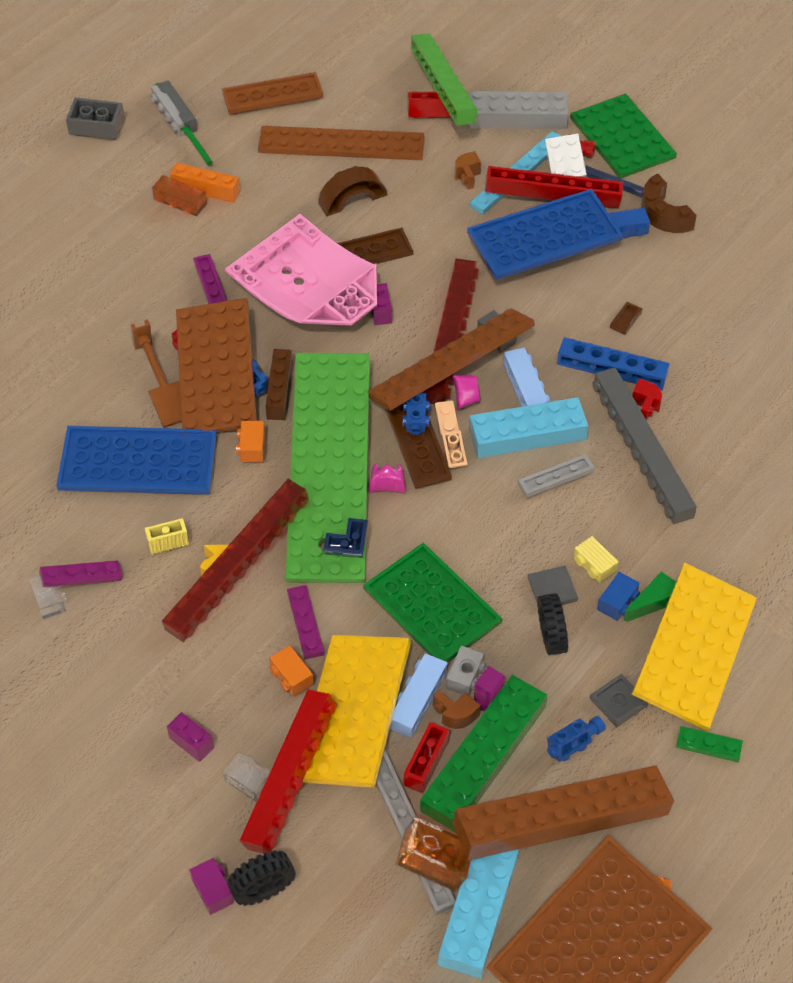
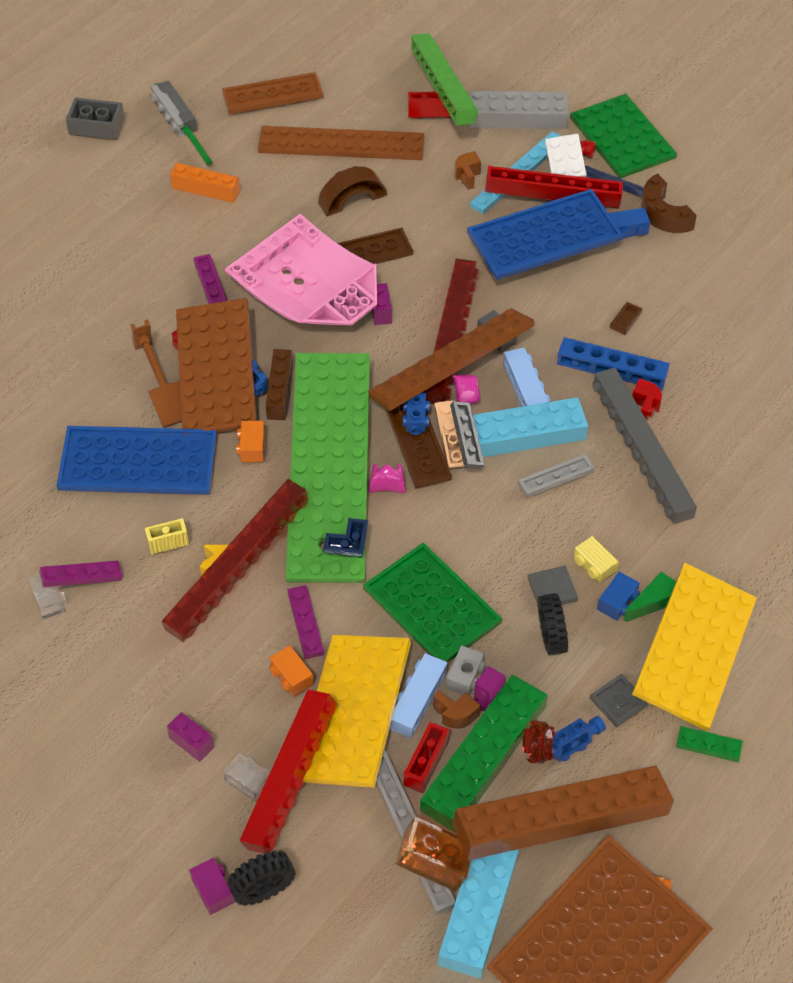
(179, 195): clear orange brick -> none
(467, 435): none -> plate
(538, 742): none -> clear red plate

